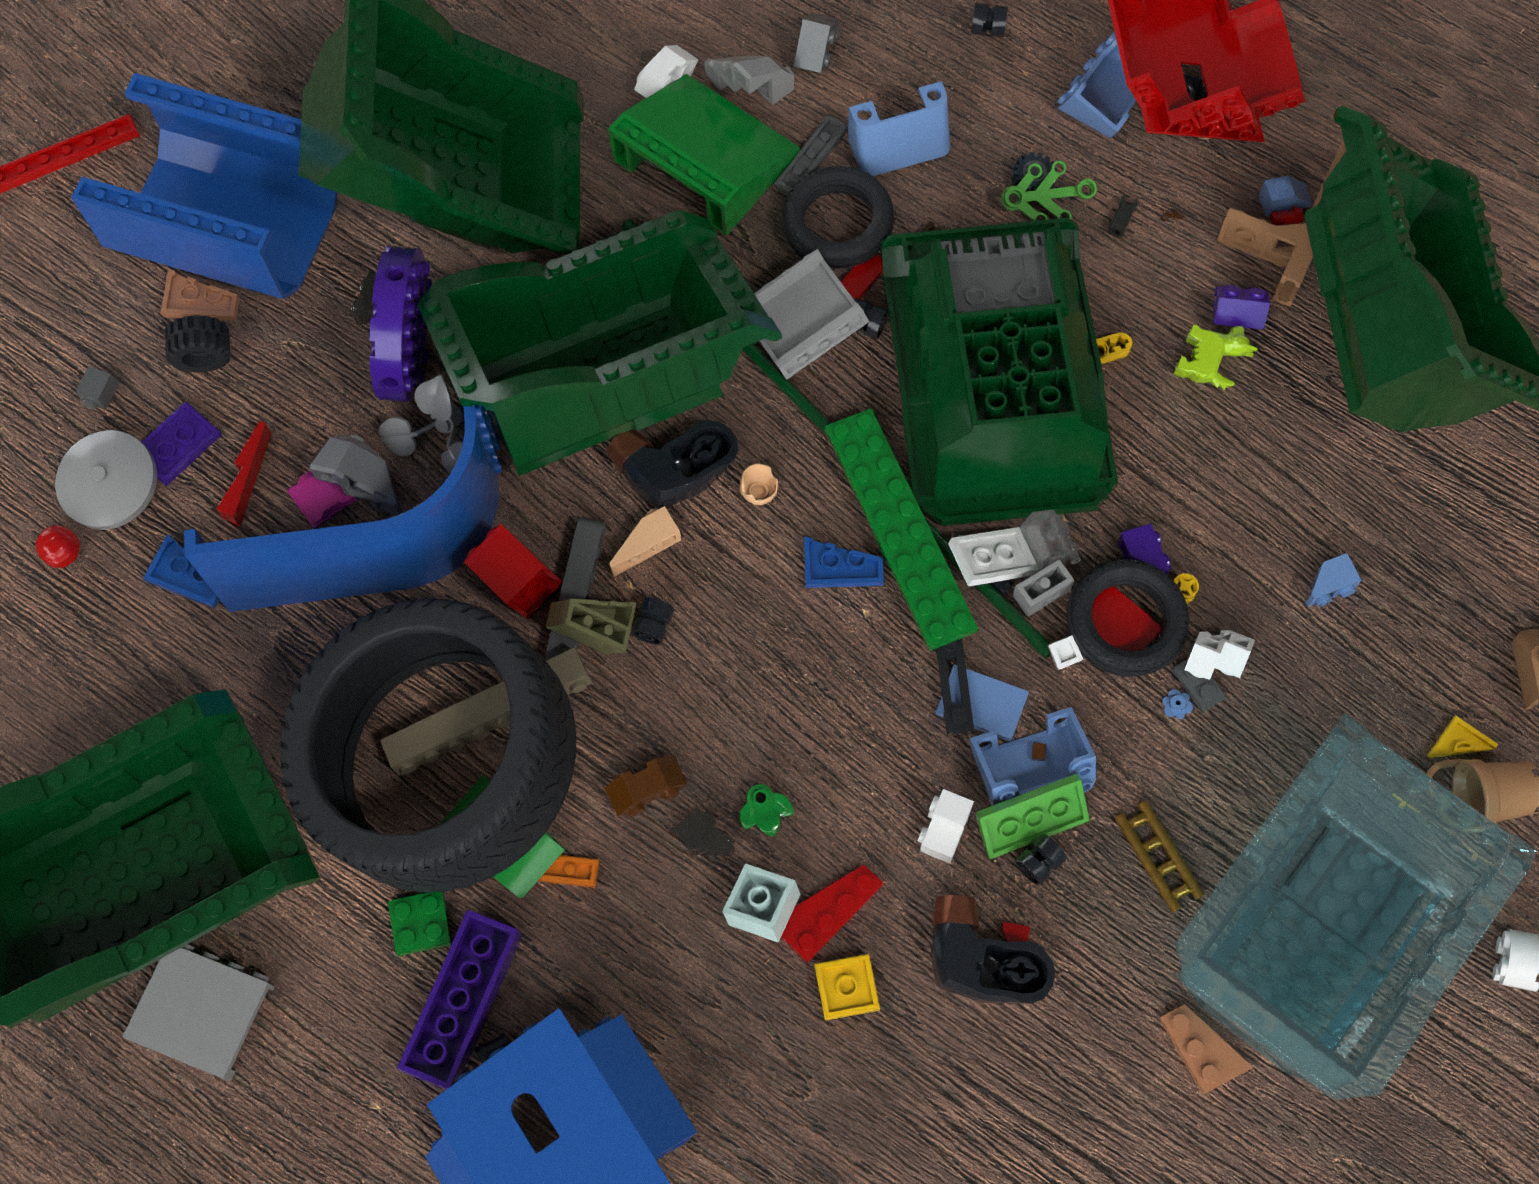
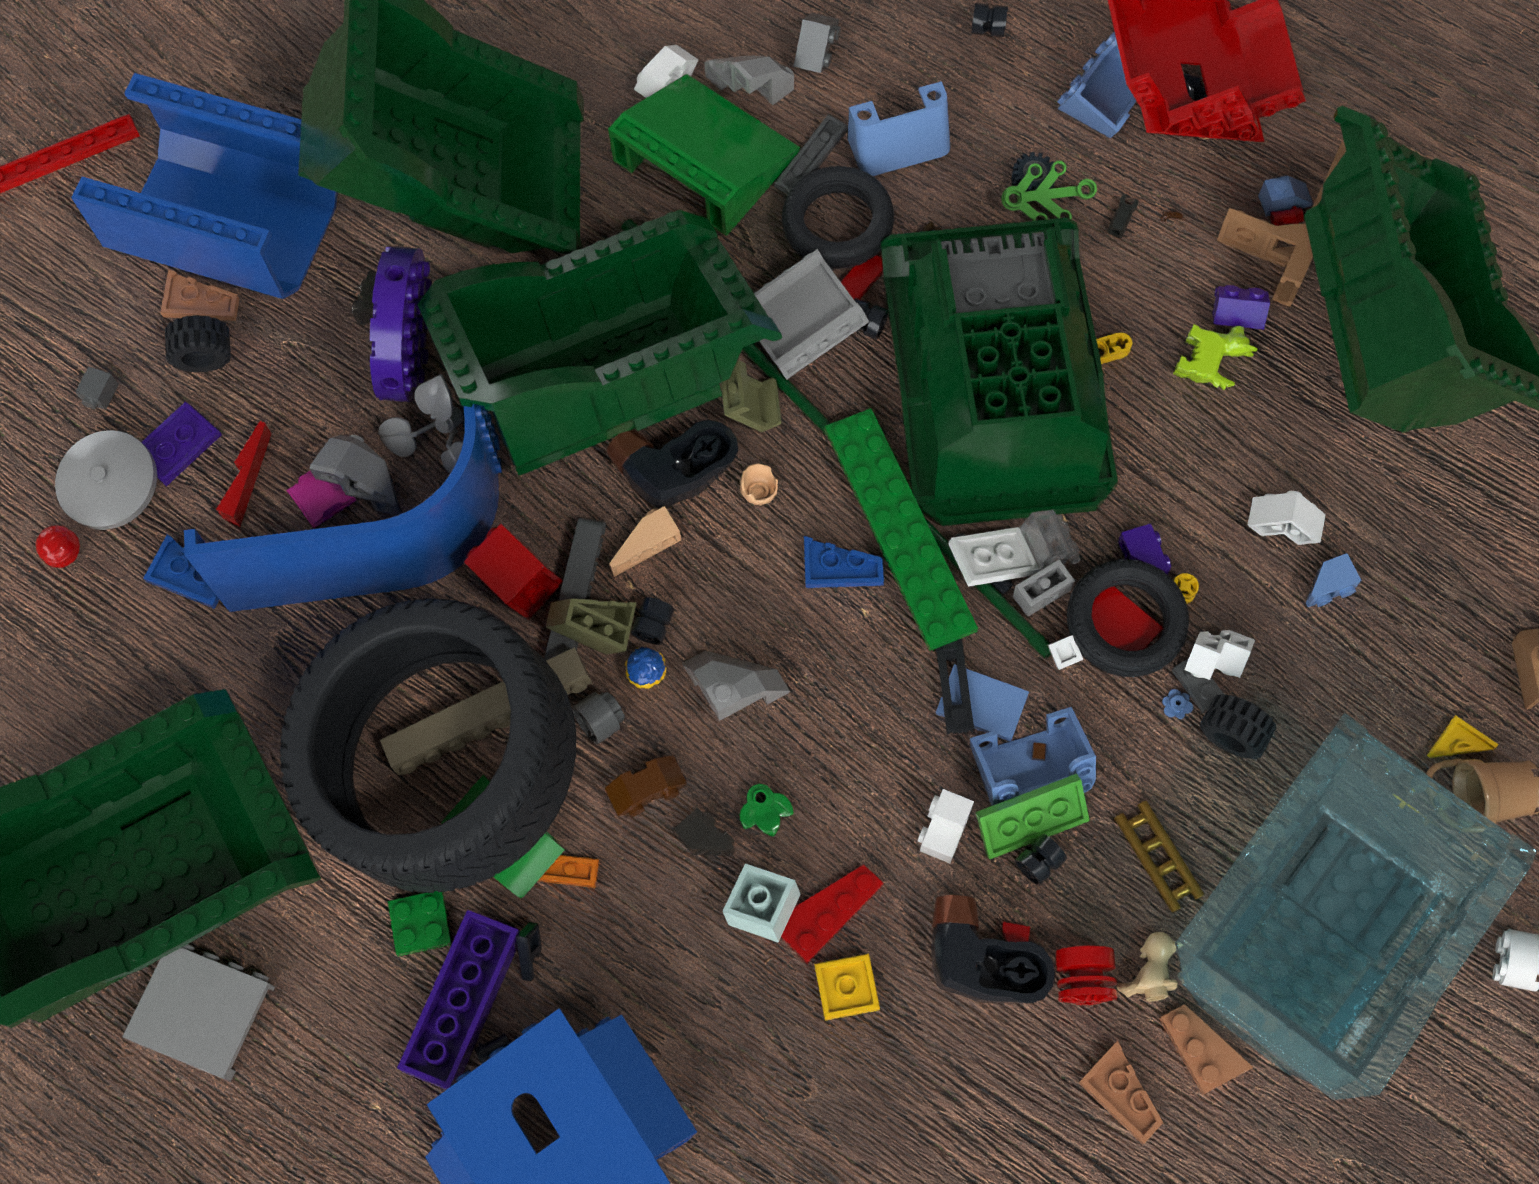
(528, 948): none -> black tile
(598, 716): none -> dark grey piece
(645, 668): none -> blue piece
(733, 683): none -> light grey brick
(751, 400): none -> olive panel
(1086, 979): none -> red wheel
(1121, 1094): none -> nougat wing
(1154, 975): none -> tan animal
(1238, 726): none -> black tyre
(1287, 515): none -> white brick

